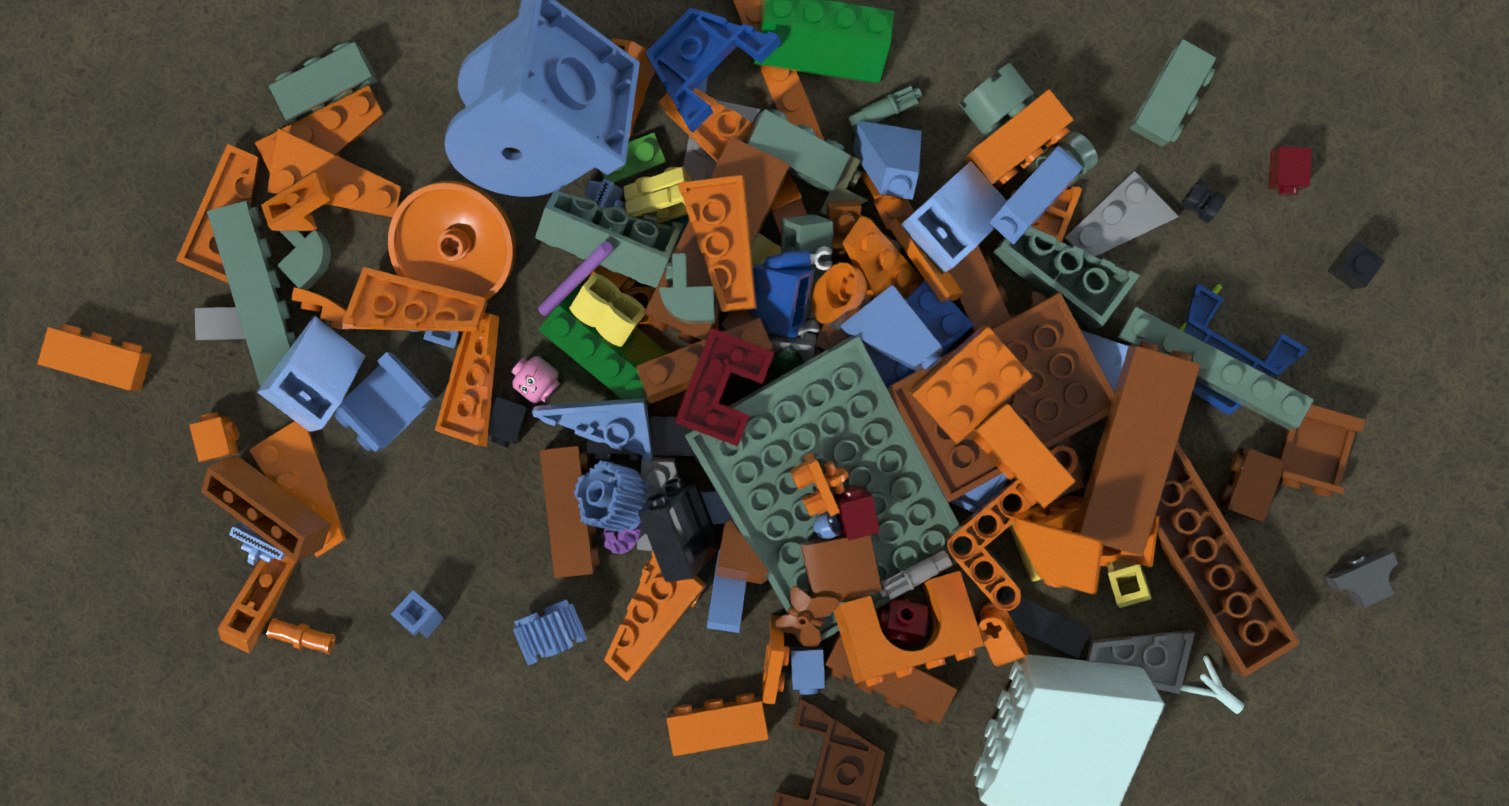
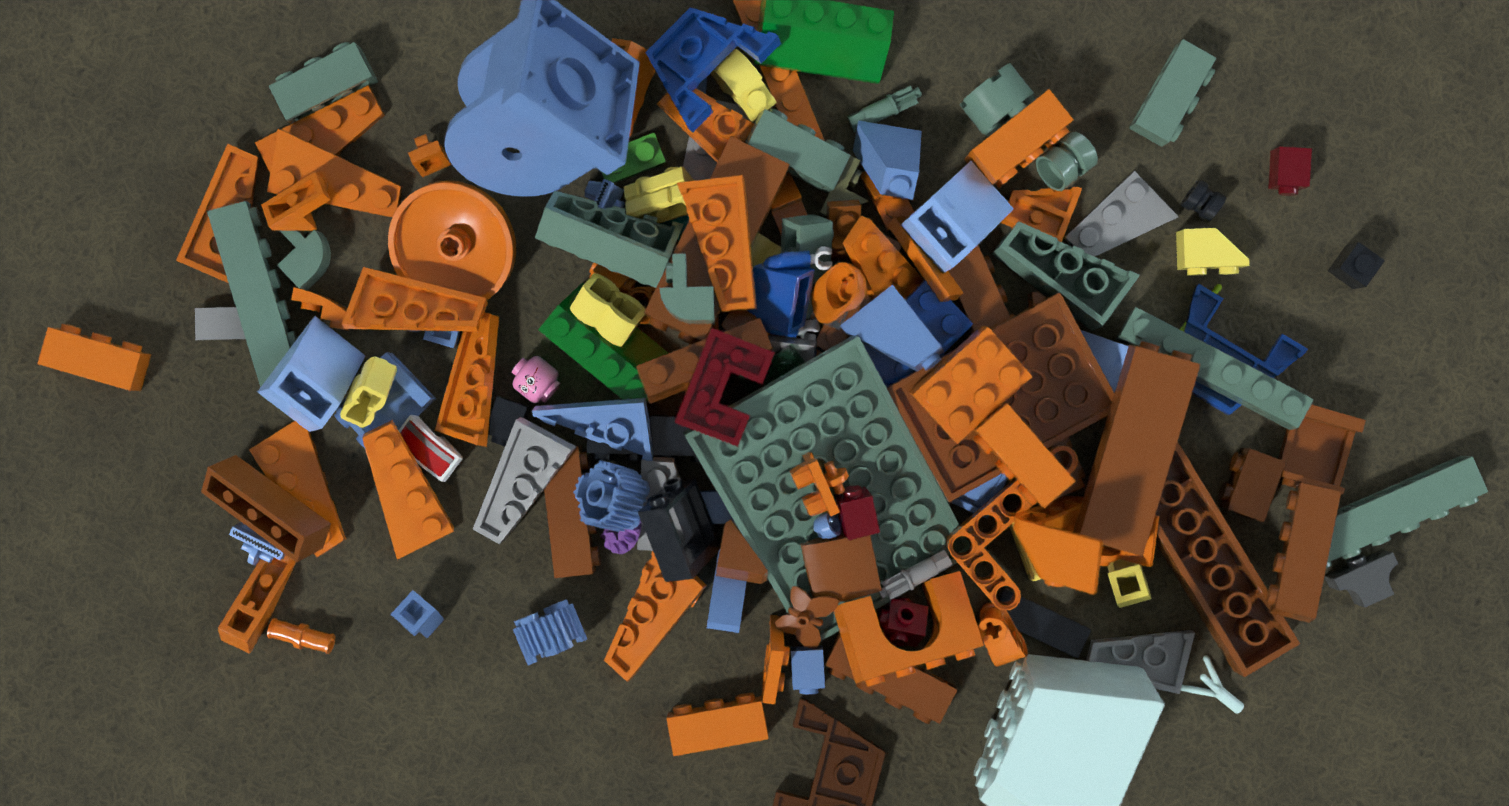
(214, 437): orange brick -> none
(368, 391): none -> light yellow brick
(405, 494): none -> orange wing
(429, 156): none -> orange tile
(430, 451): none -> slope
(522, 474): none -> light grey wing
(575, 278): medium lavender bar -> none
(744, 83): none -> light yellow brick
(1036, 195): medium blue slope -> none
(1207, 249): none -> light yellow slope
(1304, 552): none -> dark orange brick
(1405, 505): none -> sand green brick

